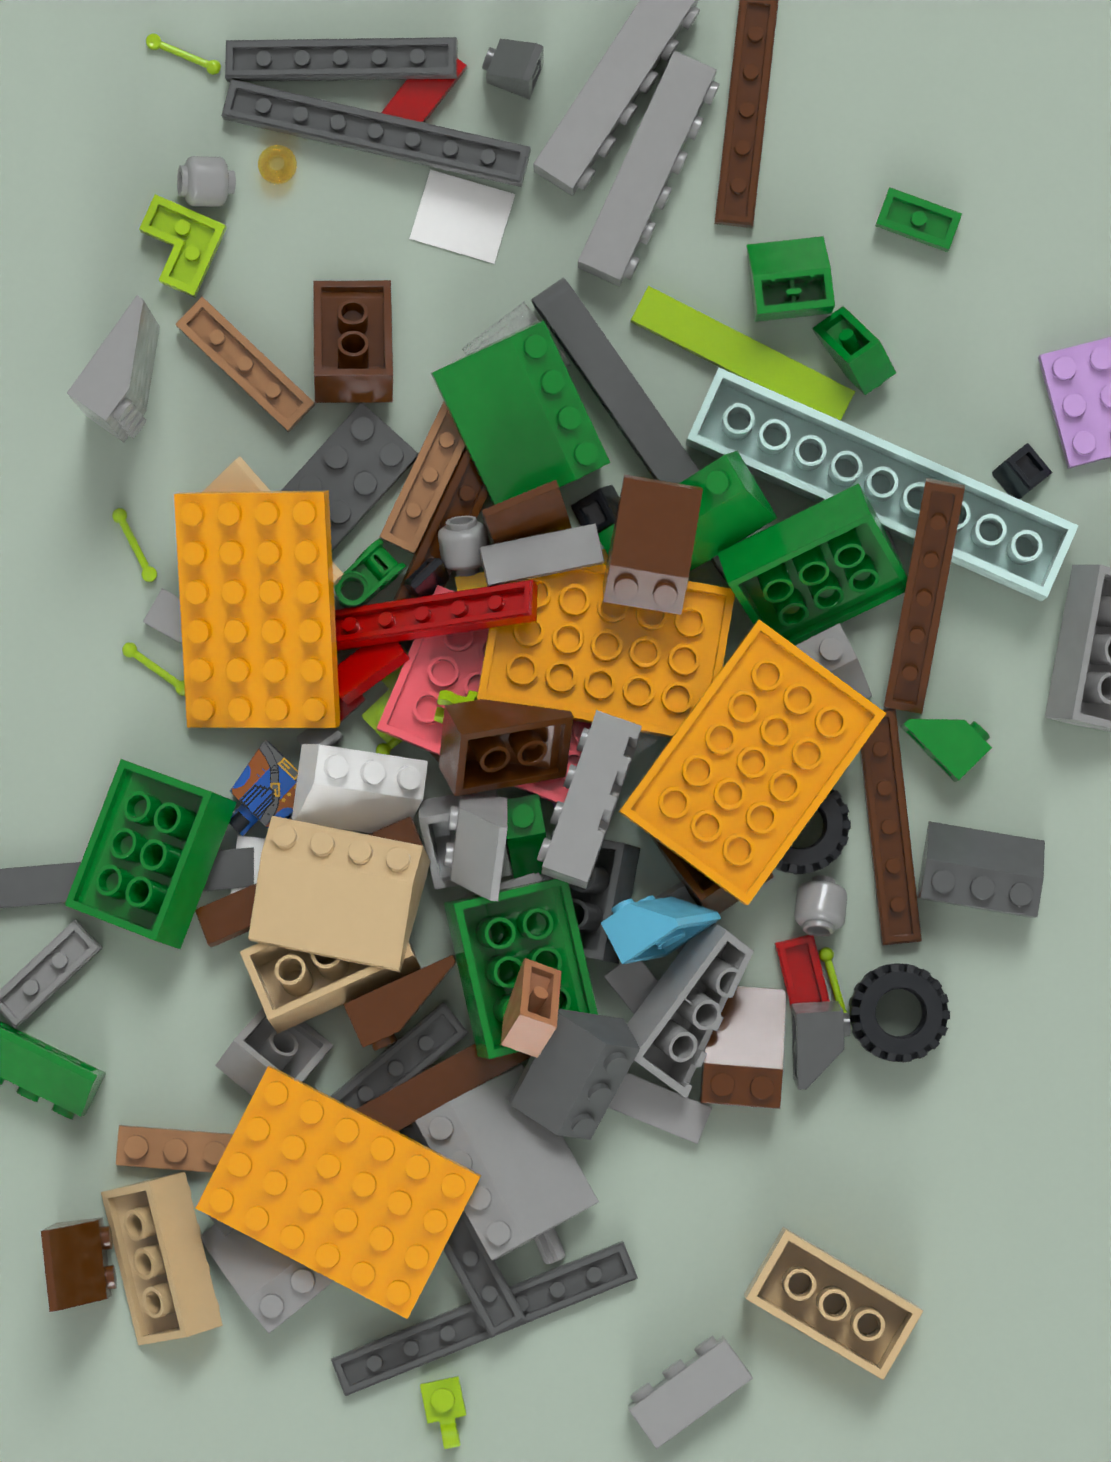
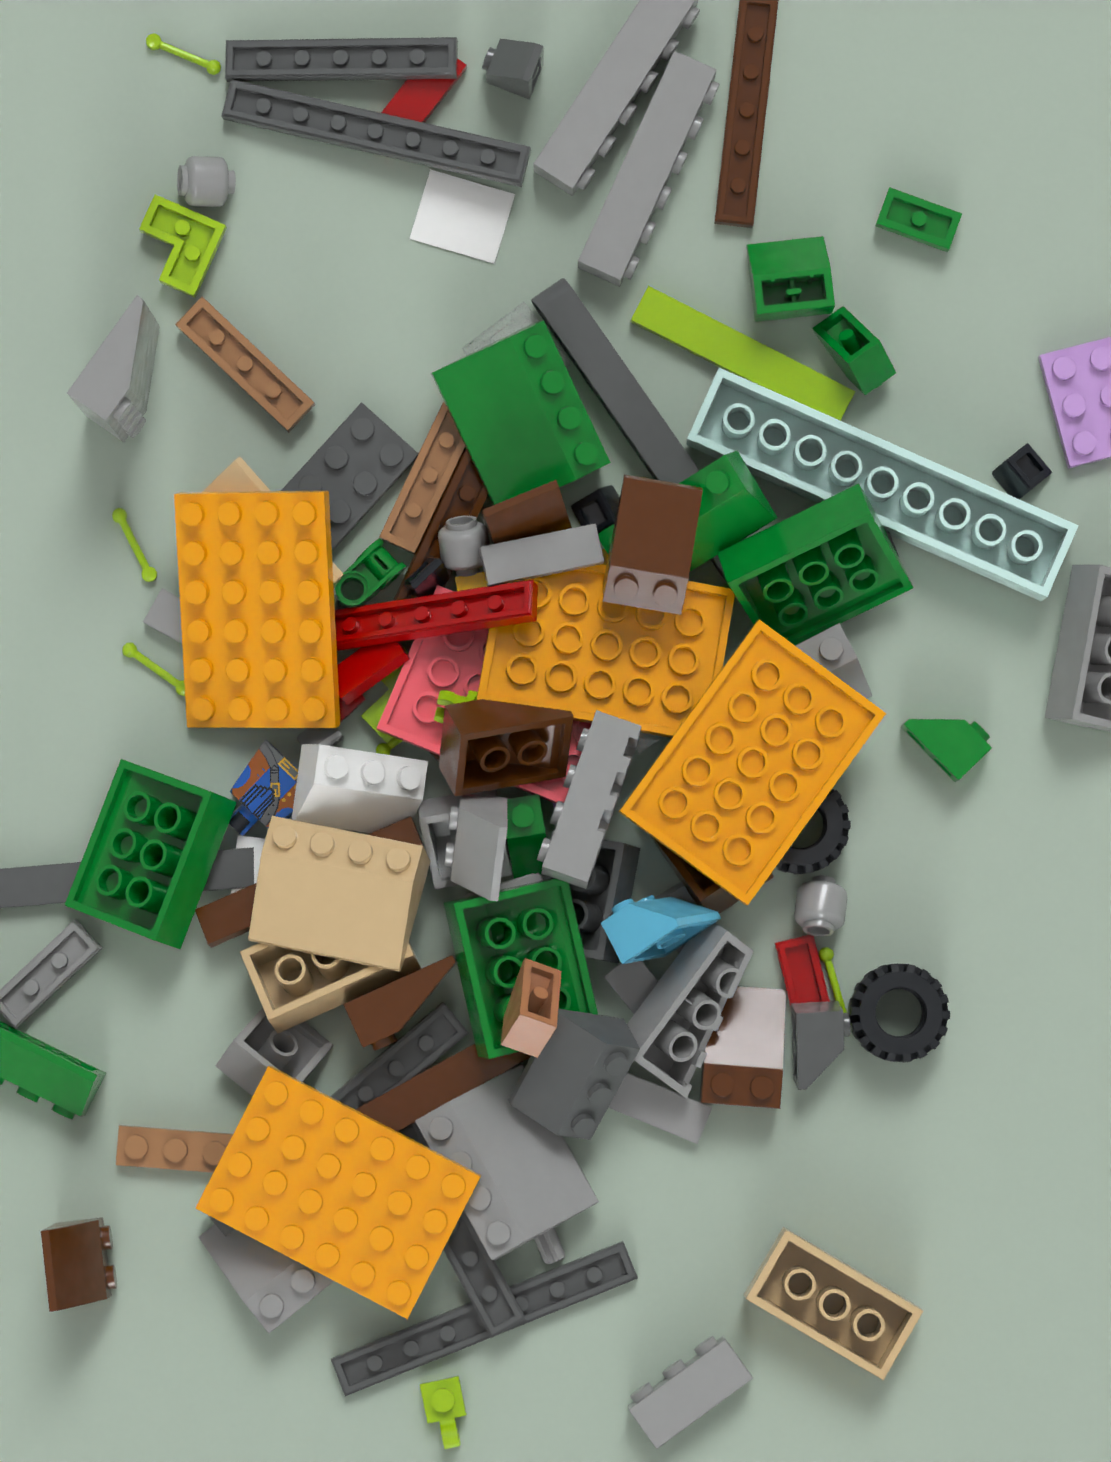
(162, 1259): tan slope -> none
(277, 176): clear yellow plate -> none
(353, 341): reddish brown slope -> none
(890, 834): reddish brown tile -> none
(924, 595): reddish brown plate -> none
(982, 870): dark grey slope -> none

